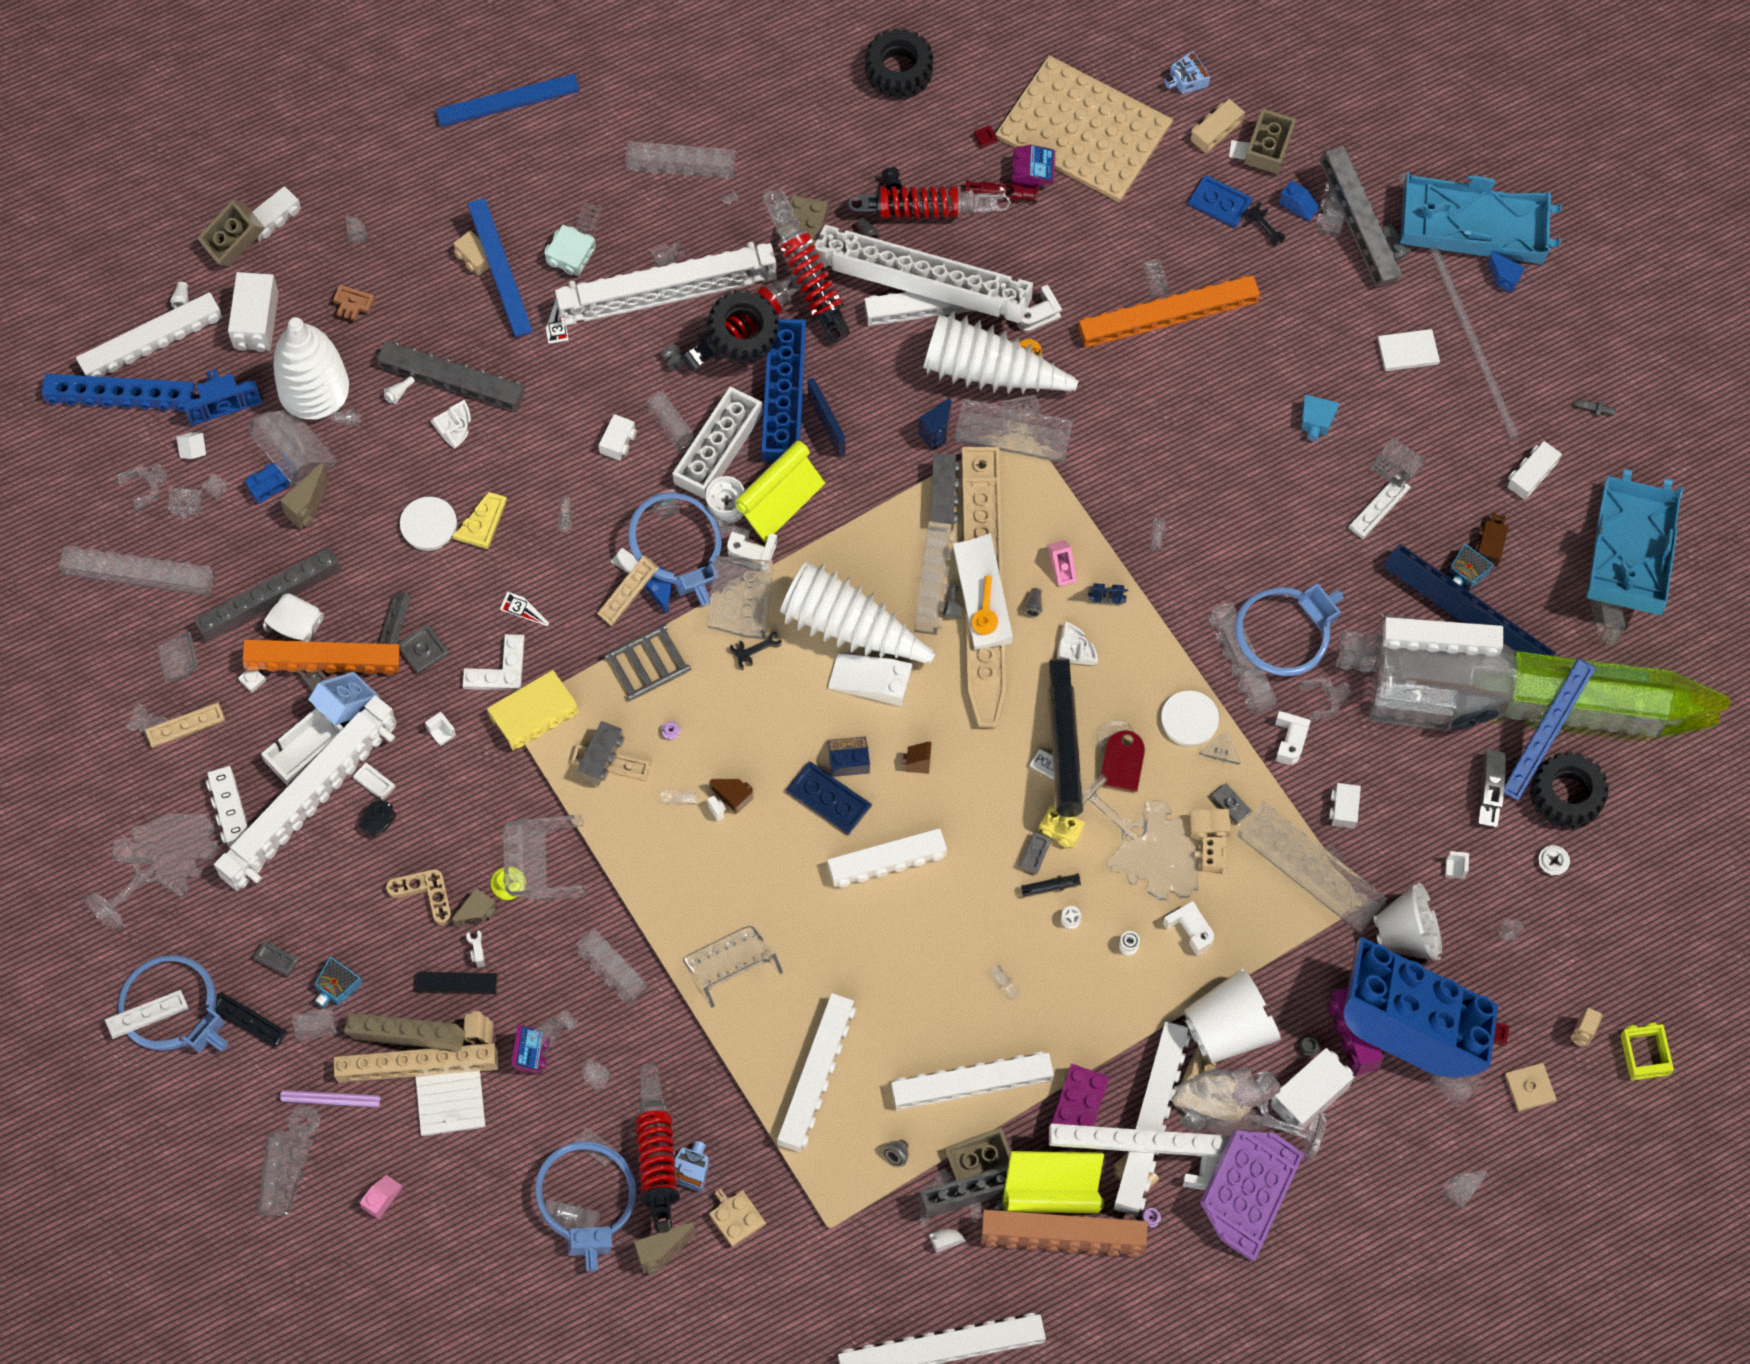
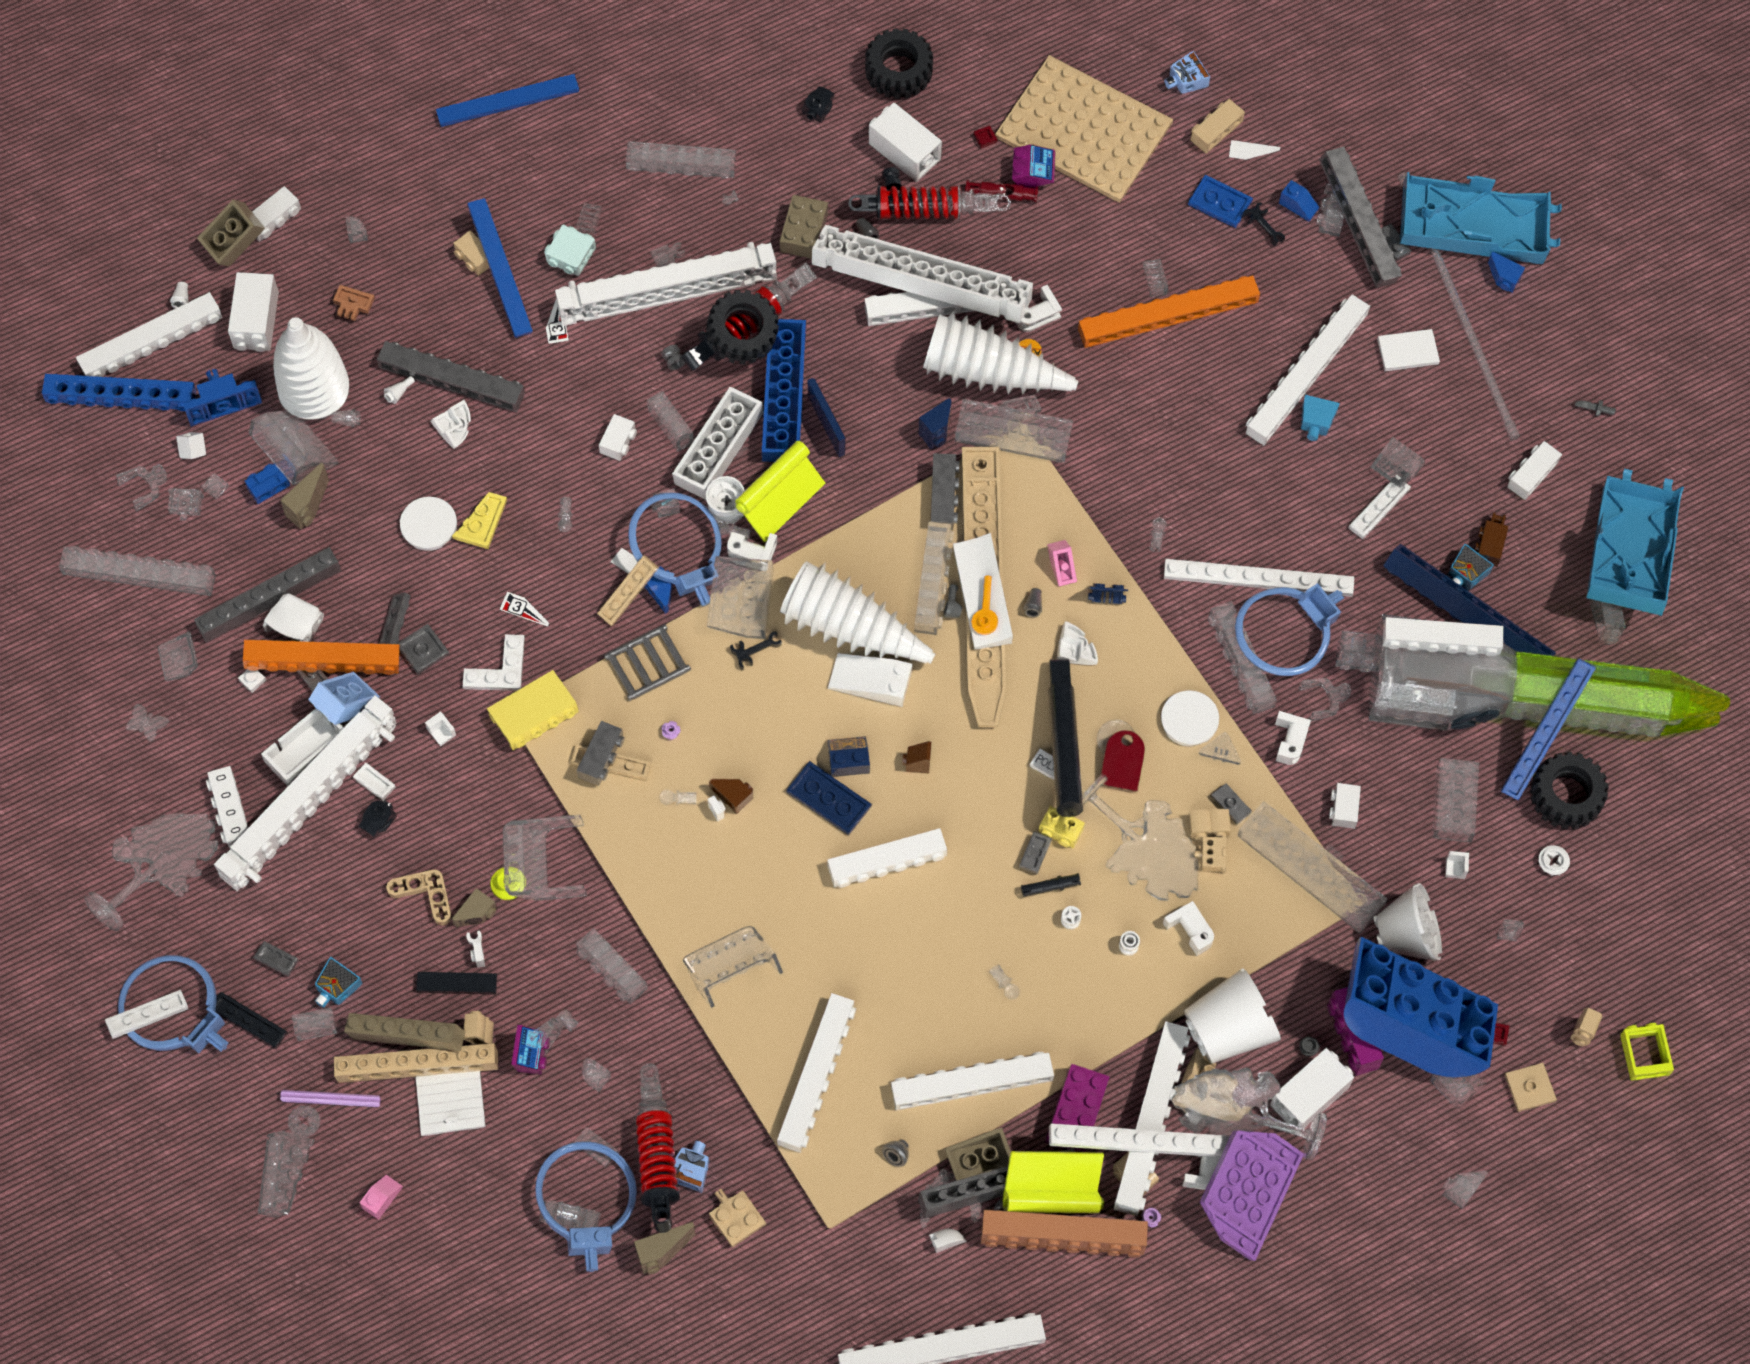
(185, 725): tan tile -> none
(796, 246): piece -> none
(818, 104): none -> black hand
(904, 142): none -> white brick
(1255, 576): none -> white plate
(1270, 141): dark tan brick -> none
(1307, 370): none -> white brick
(1455, 800): none -> clear brick
(1492, 788): flat silver slope -> none

